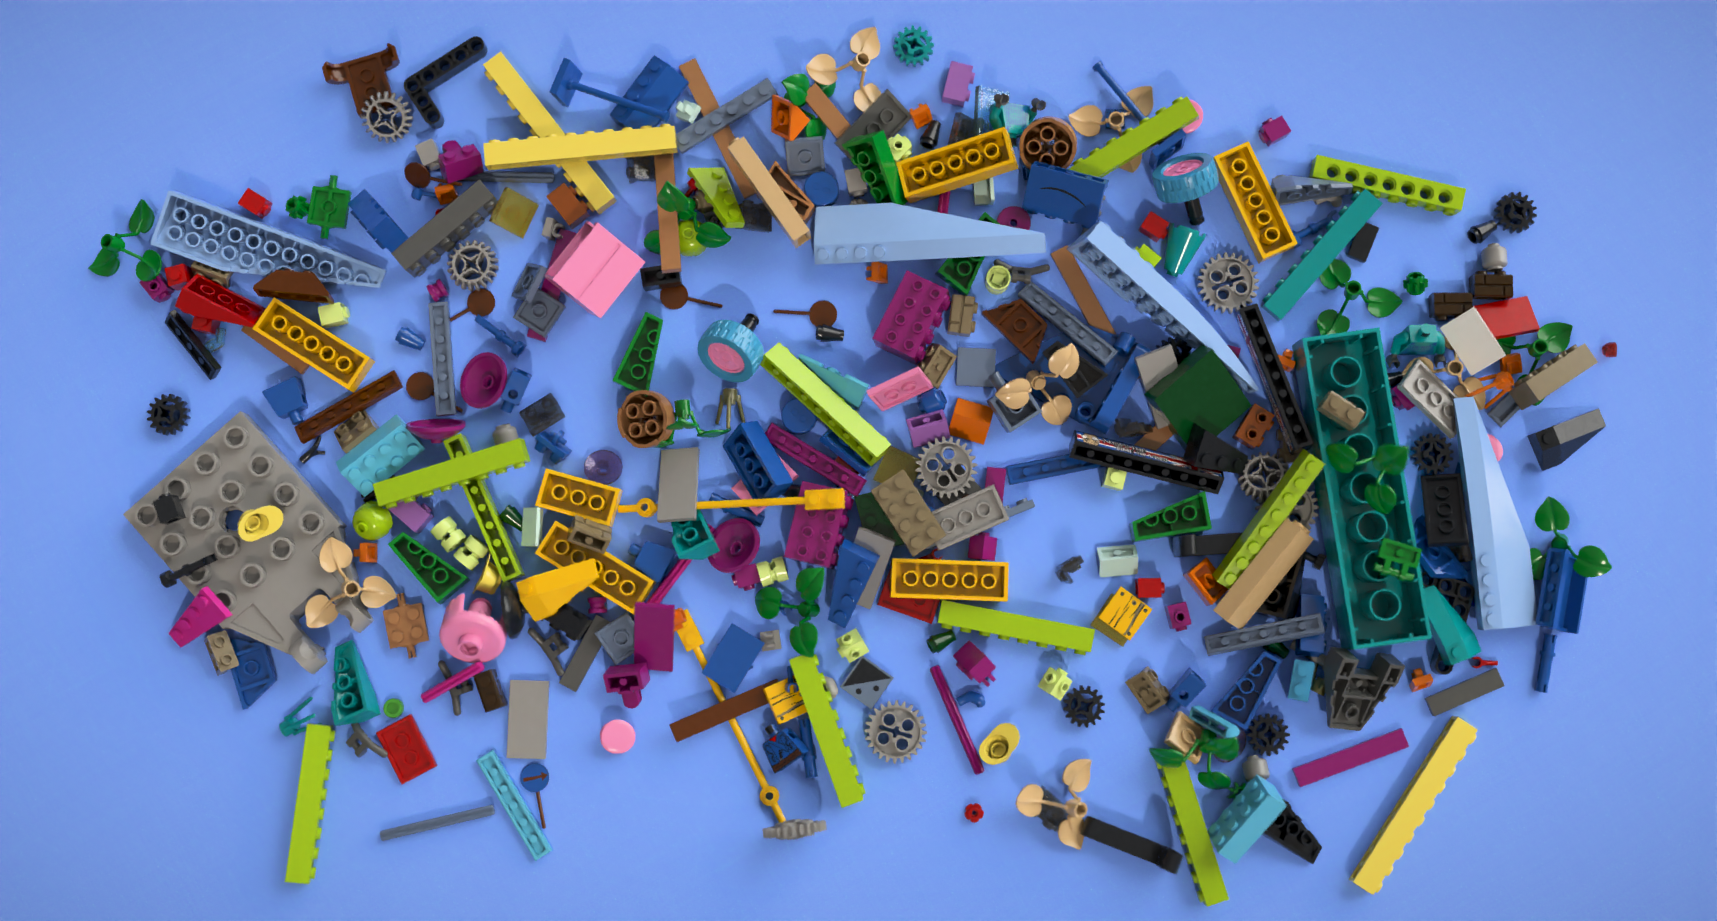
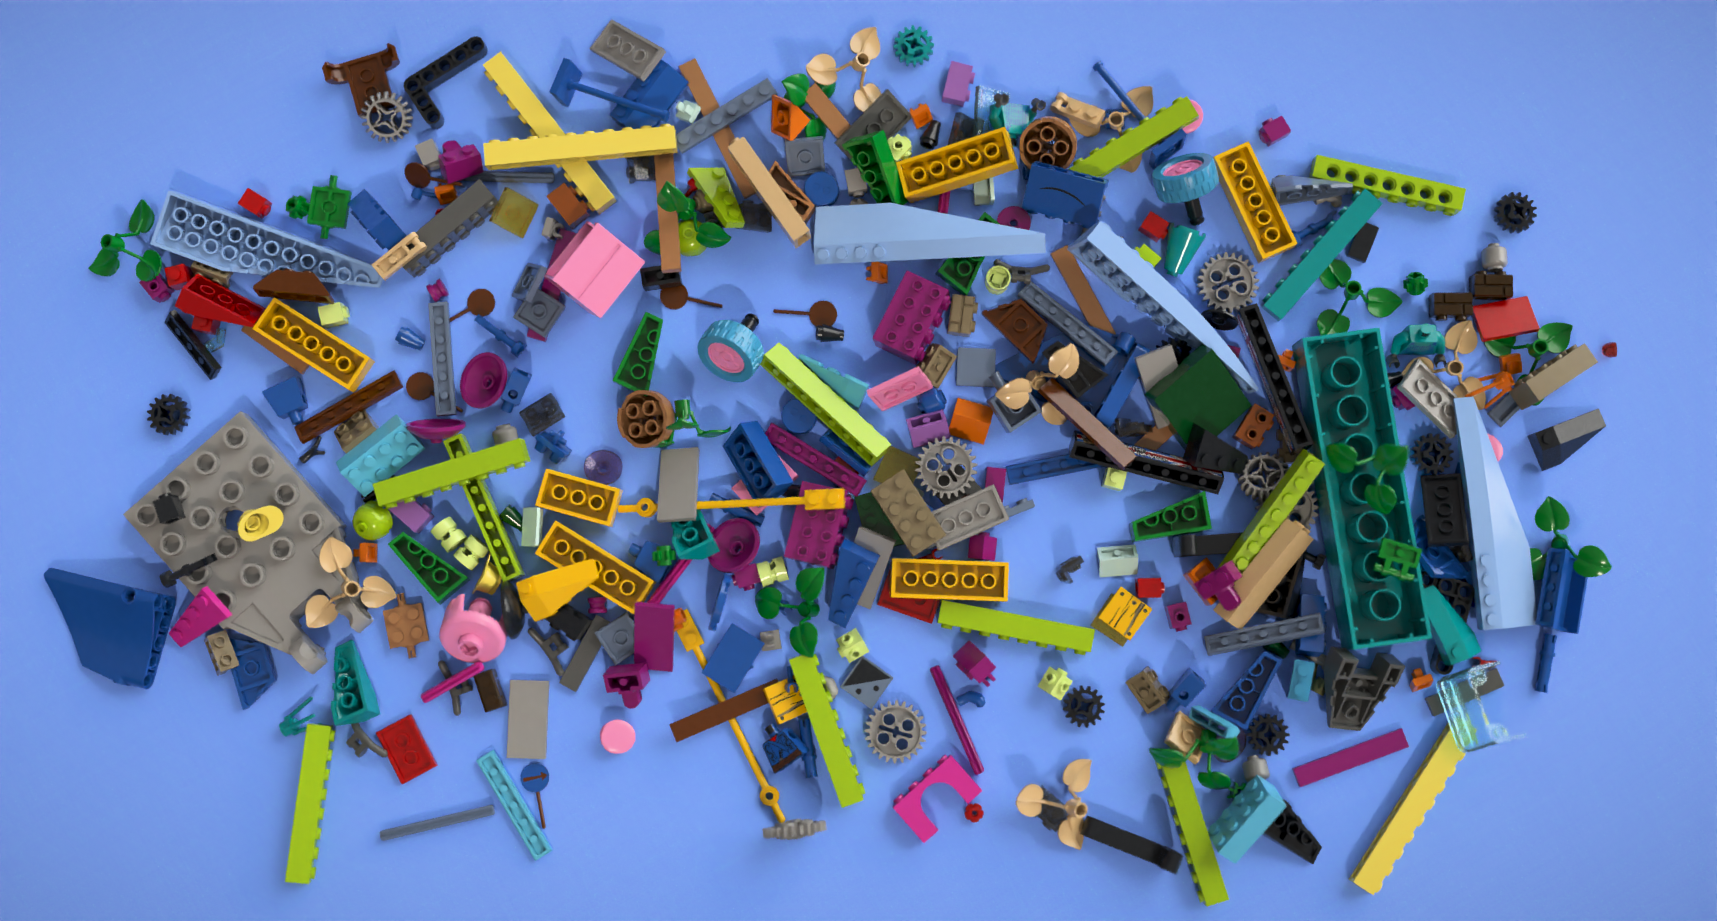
(111, 627): none -> blue panel
(393, 708): bright green tile -> none
(398, 256): none -> tan plate
(477, 259): light grey gear -> none
(589, 534): dark tan brick -> none
(627, 50): none -> light grey tile
(663, 555): none -> green gear
(719, 602): none -> blue tile
(729, 398): olive plant -> none
(940, 641): dark green cone -> none
(947, 772): none -> dark pink arch
(999, 744): light yellow piece -> none
(1077, 110): none -> tan plate
(1087, 423): none -> tile
(1220, 319): none -> black dish
(1221, 585): none -> magenta brick
(1340, 410): dark tan brick -> none
(1467, 712): none -> clear light blue windscreen
(1472, 341): white tile -> none
(1480, 232): black cone -> none

